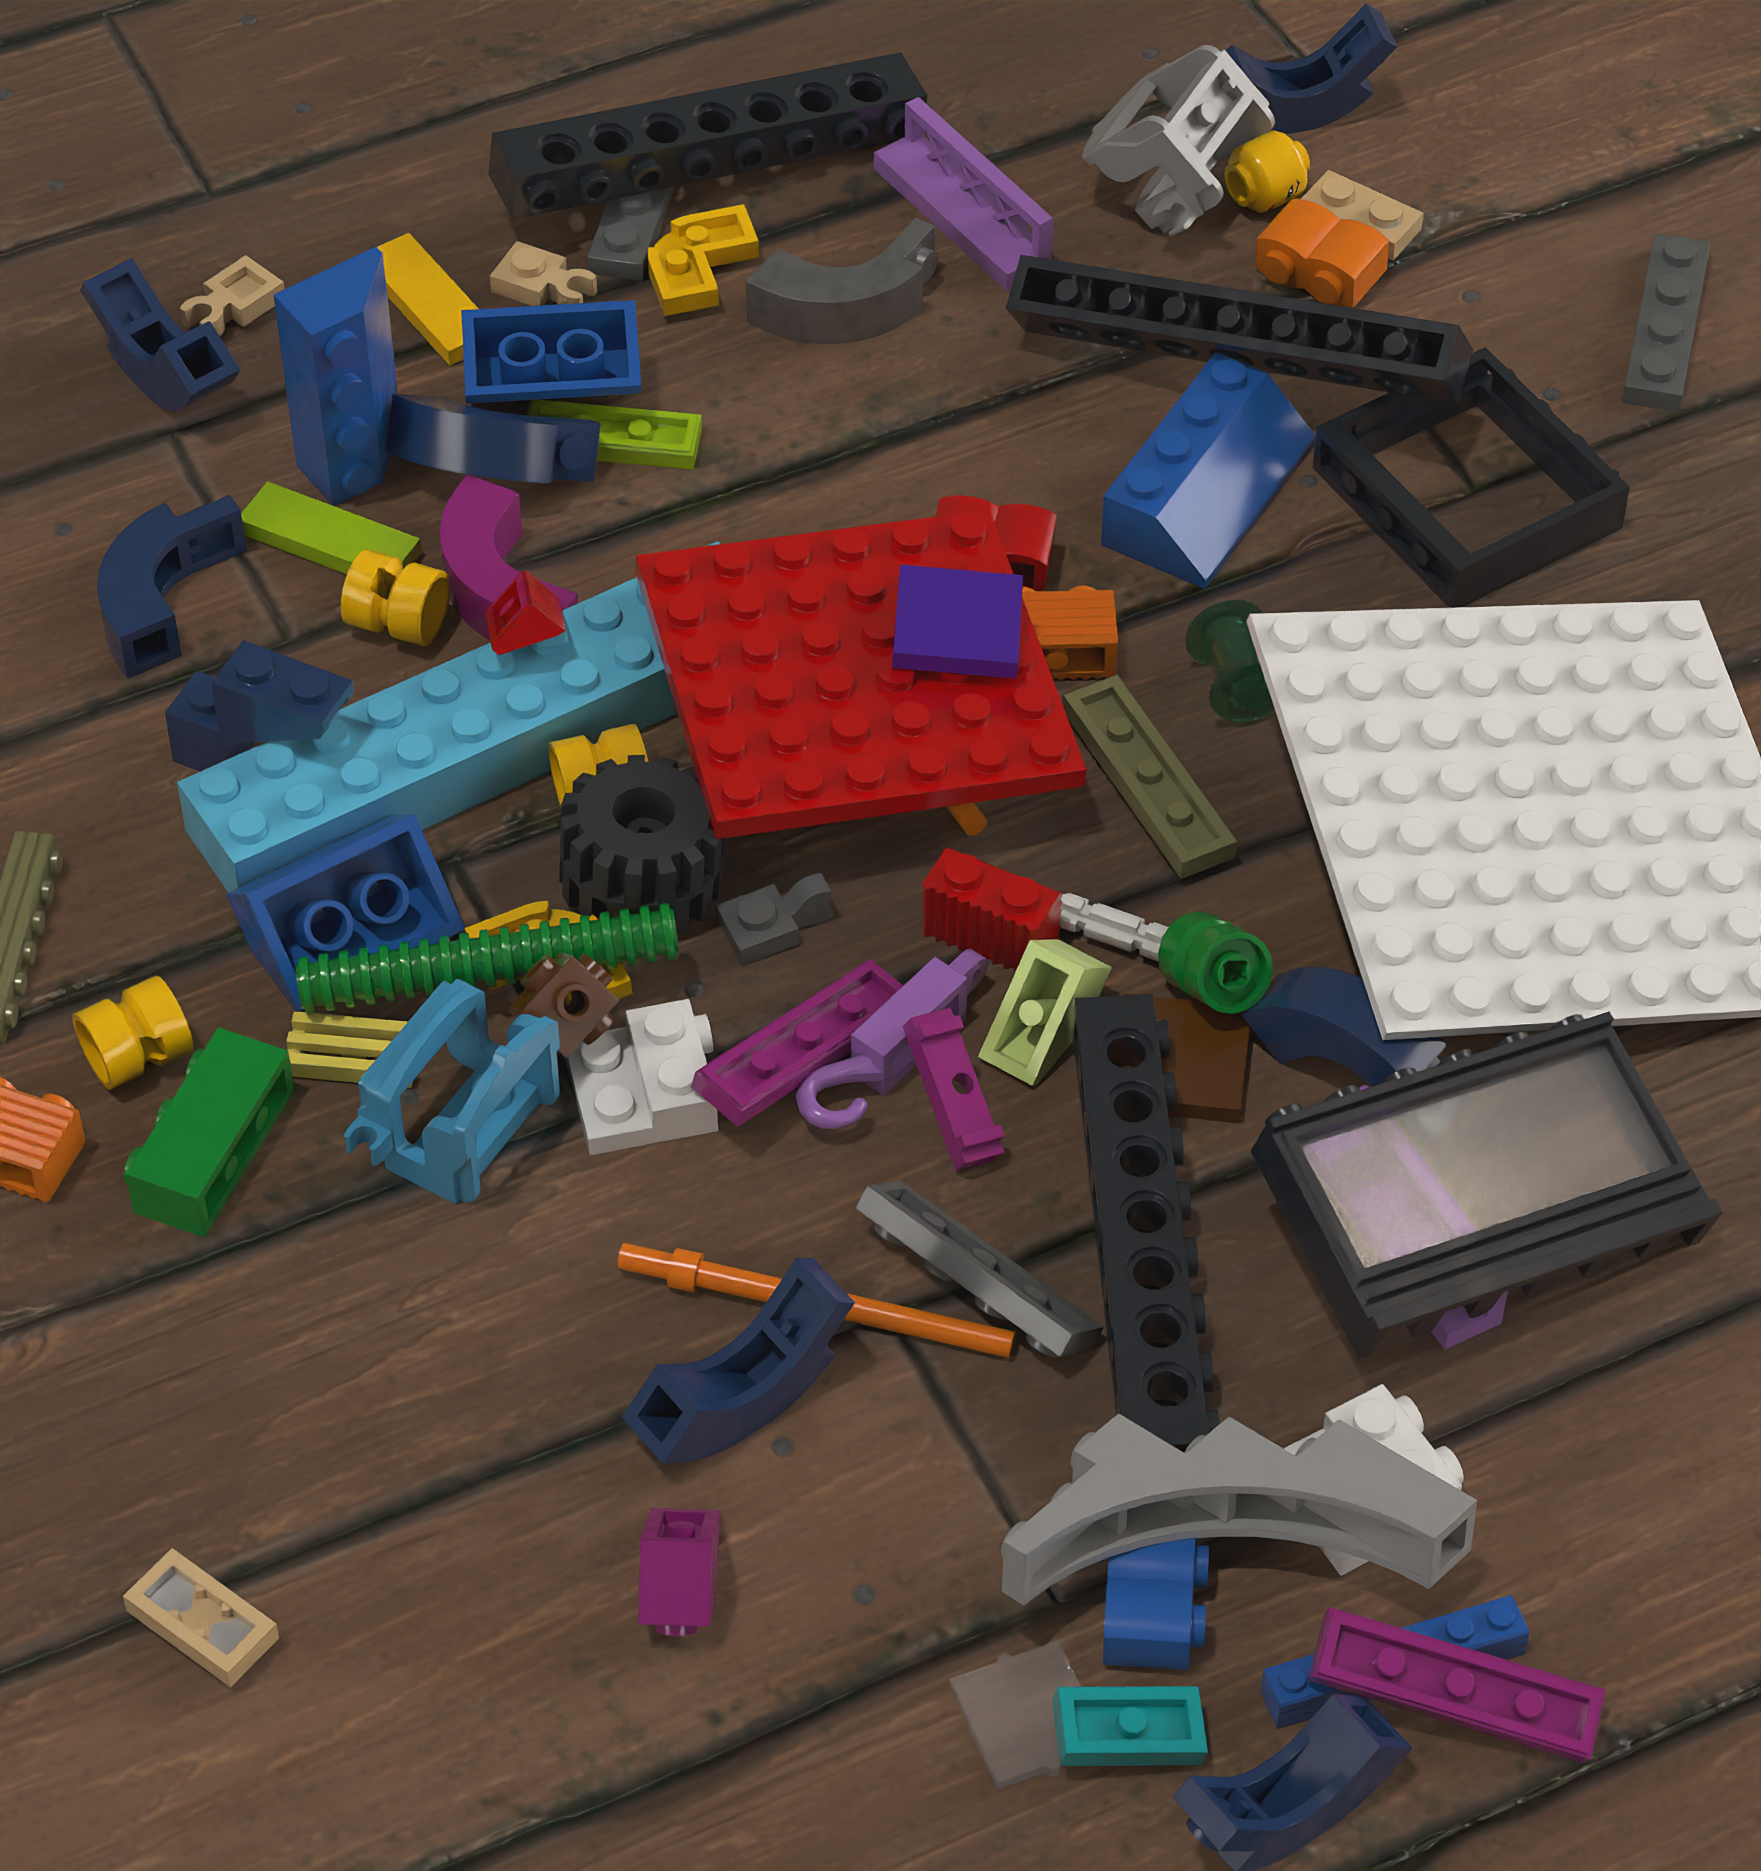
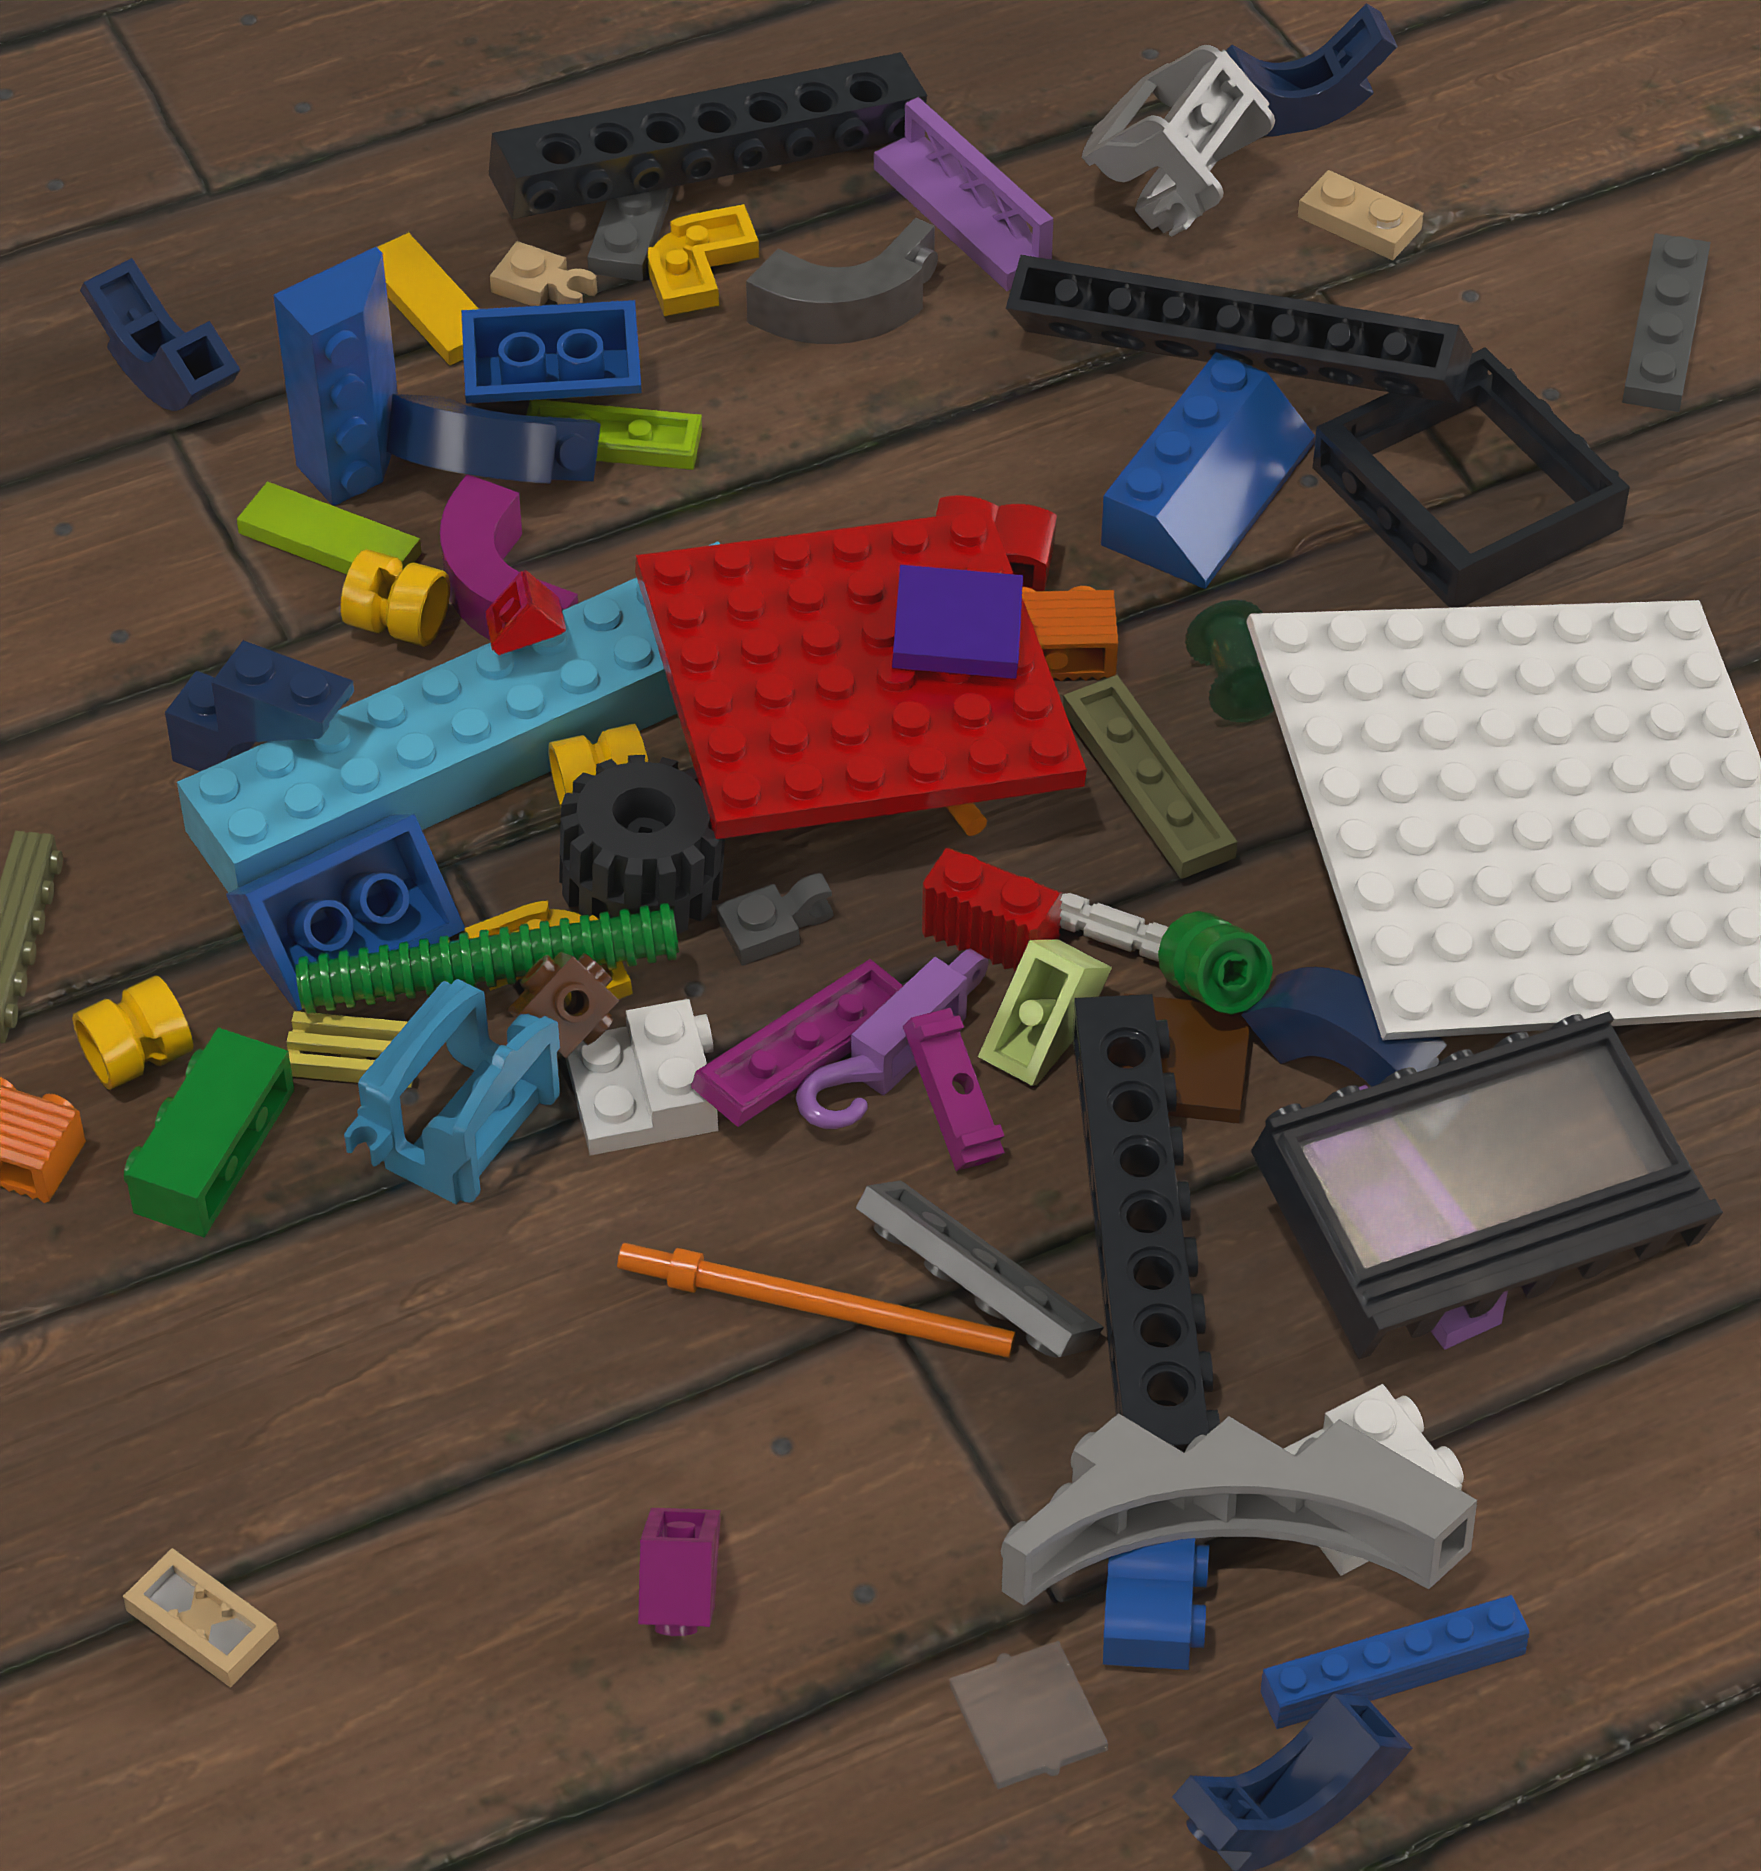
(146, 564): dark blue arch -> none
(235, 293): tan plate -> none
(724, 1398): dark blue arch -> none
(1129, 1726): teal plate -> none
(1267, 171): yellow head -> none
(1321, 253): orange brick -> none
(1457, 1685): magenta tile -> none

